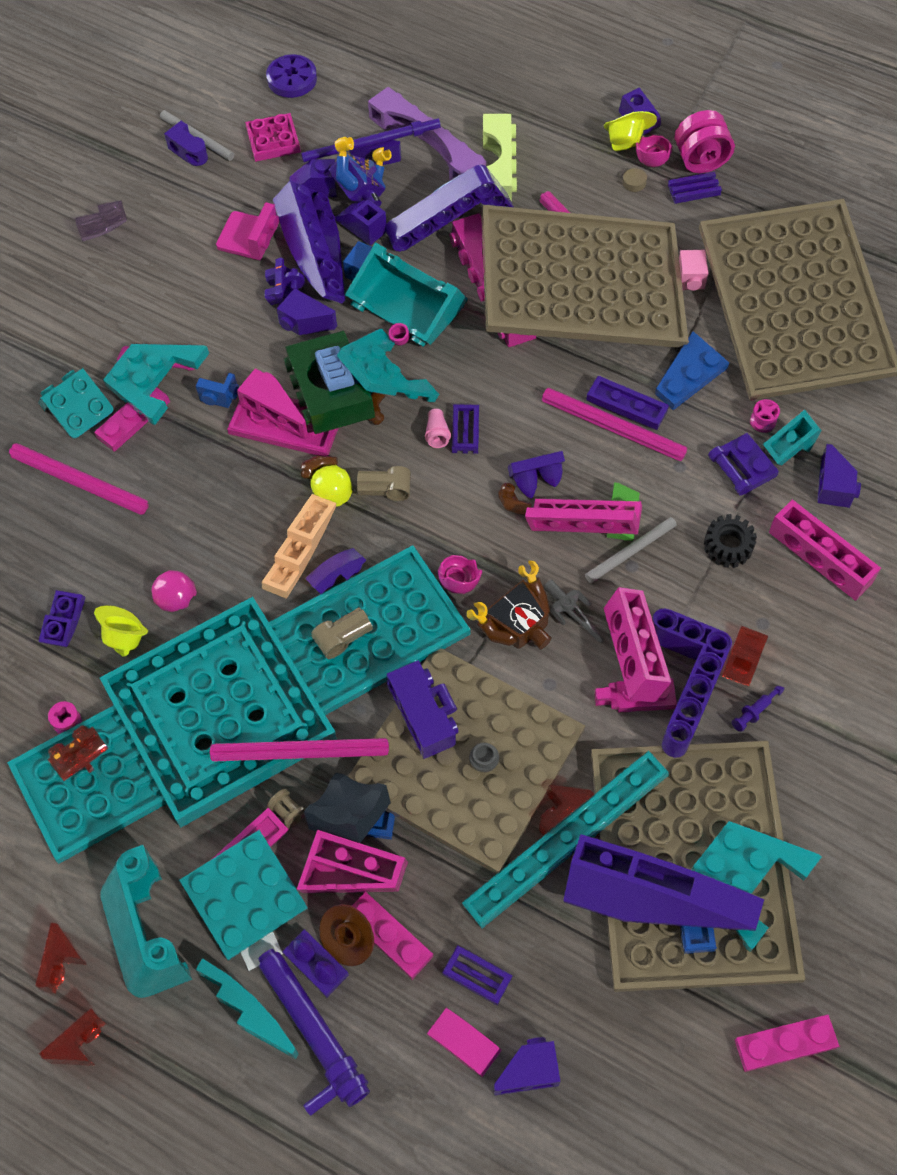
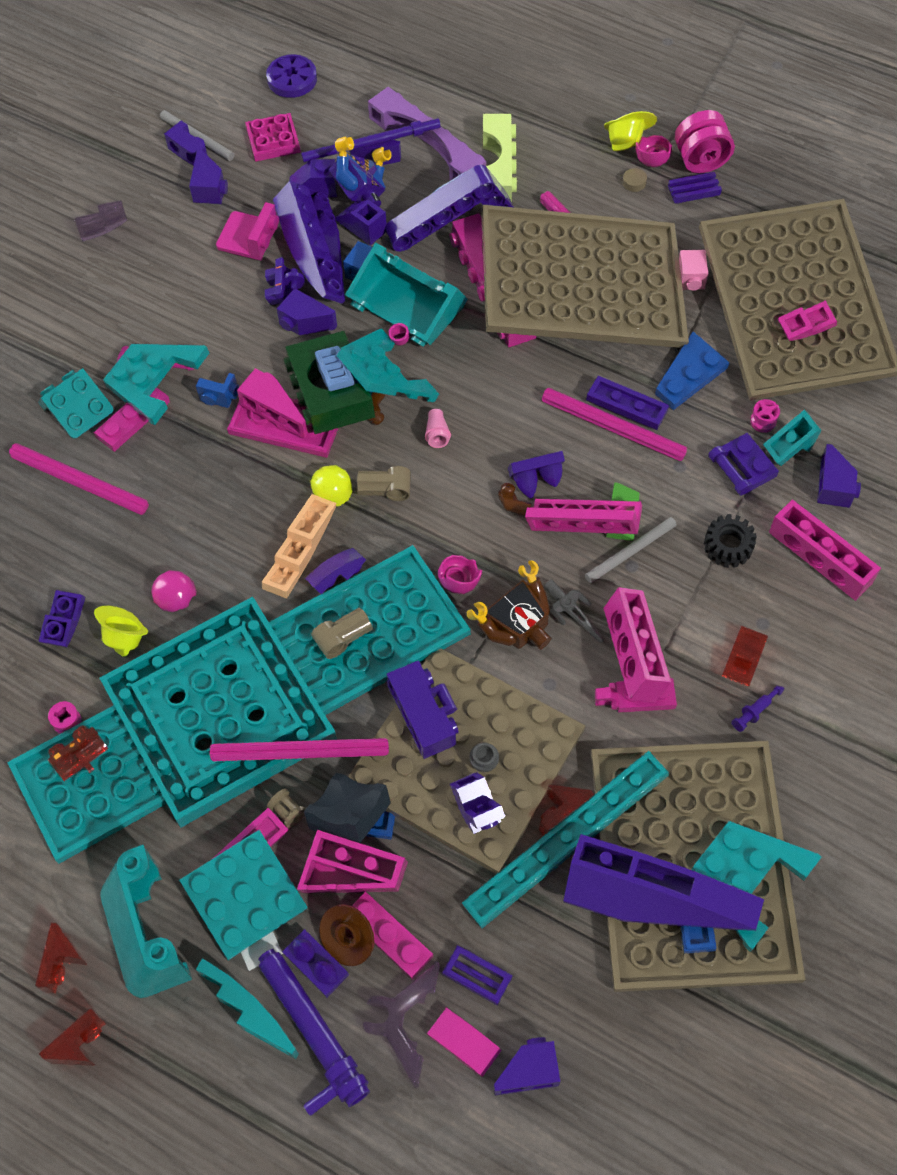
(207, 180): none -> dark purple slope
(309, 466): reddish brown arm -> none
(393, 1026): none -> clear purple piece
(465, 446): dark purple tile -> none
(476, 803): none -> brick
(640, 103): dark purple leg -> none
(700, 649): dark purple beam -> none
(786, 1043): dark pink plate -> none
(807, 322): none -> dark pink slope

